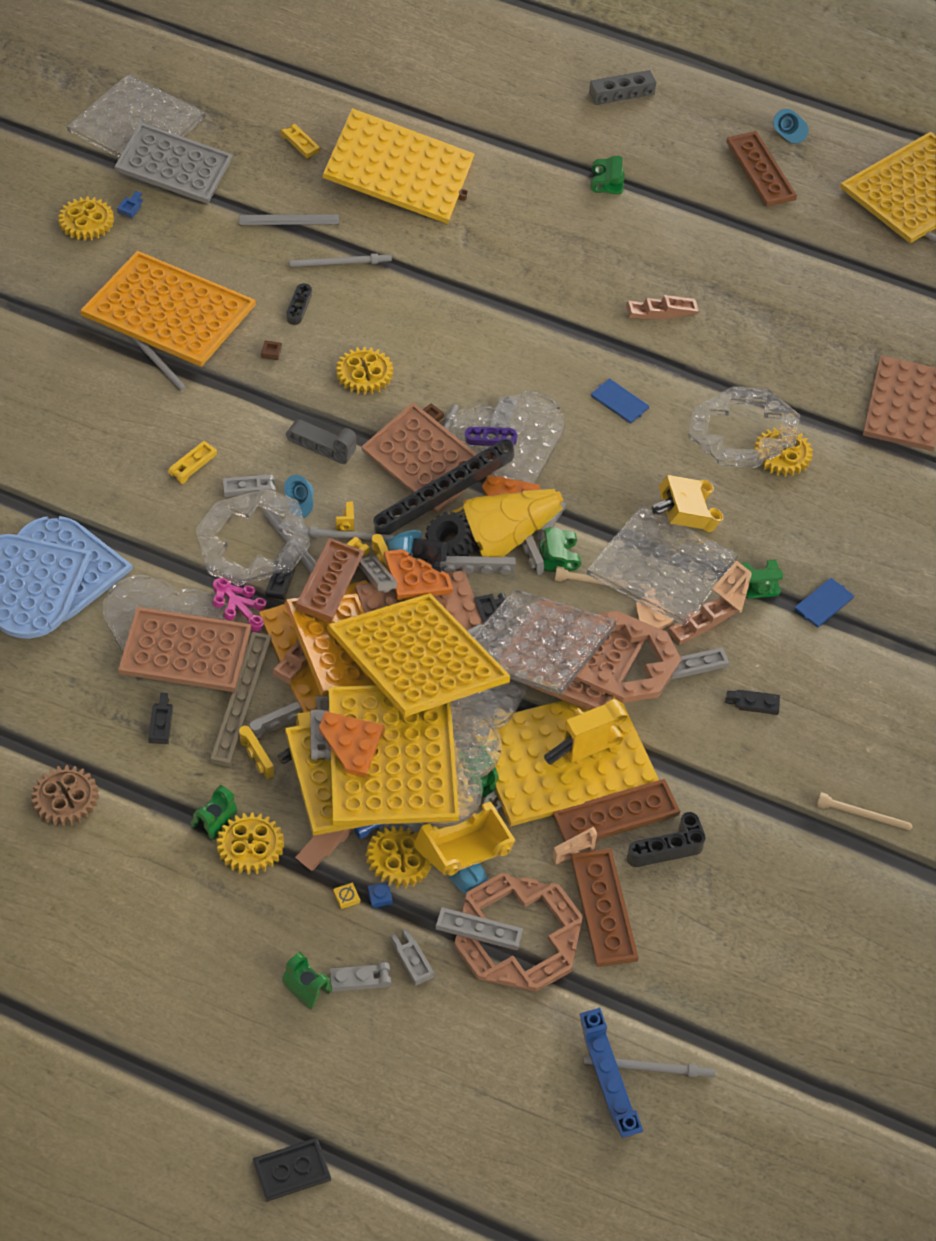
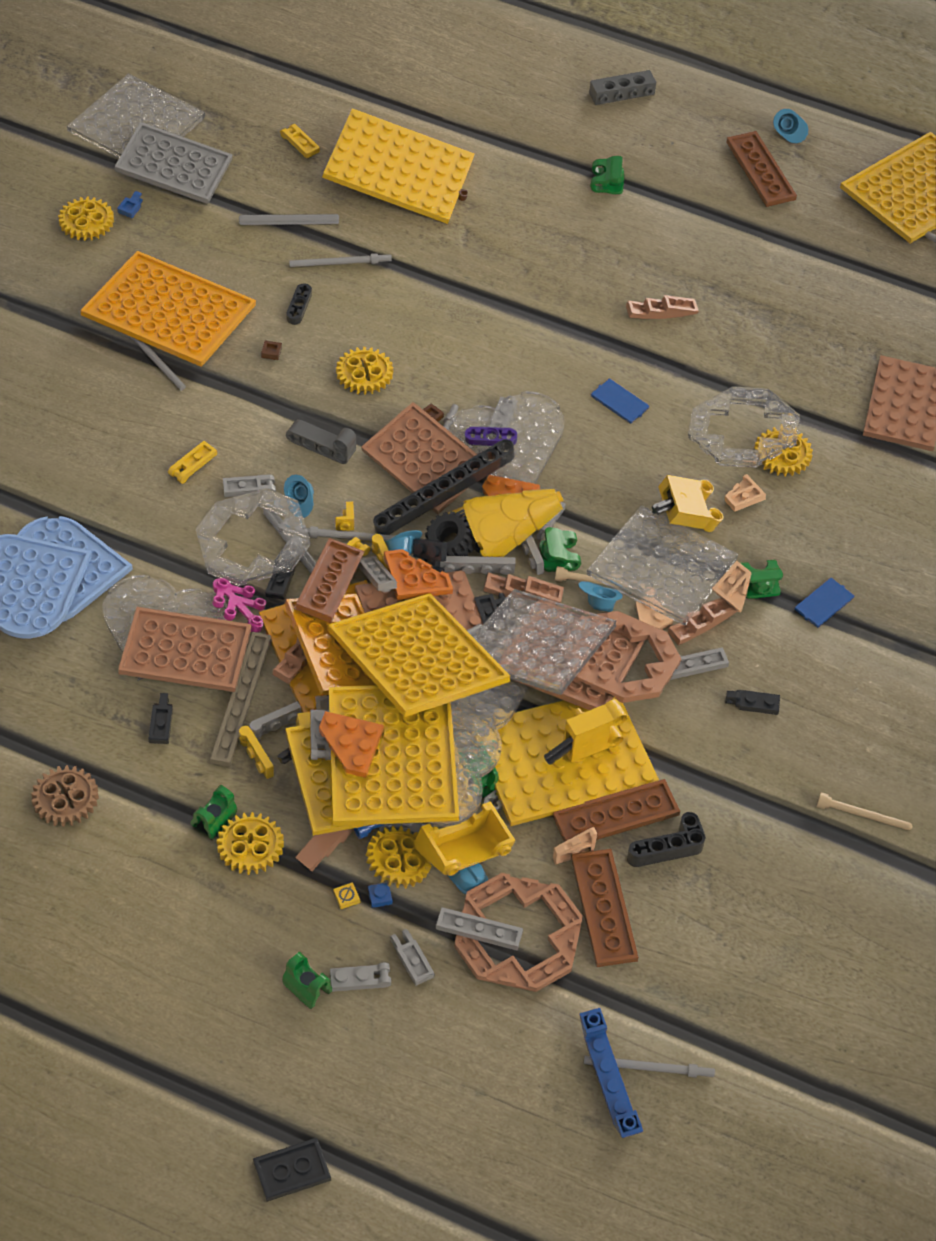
(496, 584): none -> nougat slope
(600, 597): none -> dark azure piece
(744, 494): none -> light nougat wing

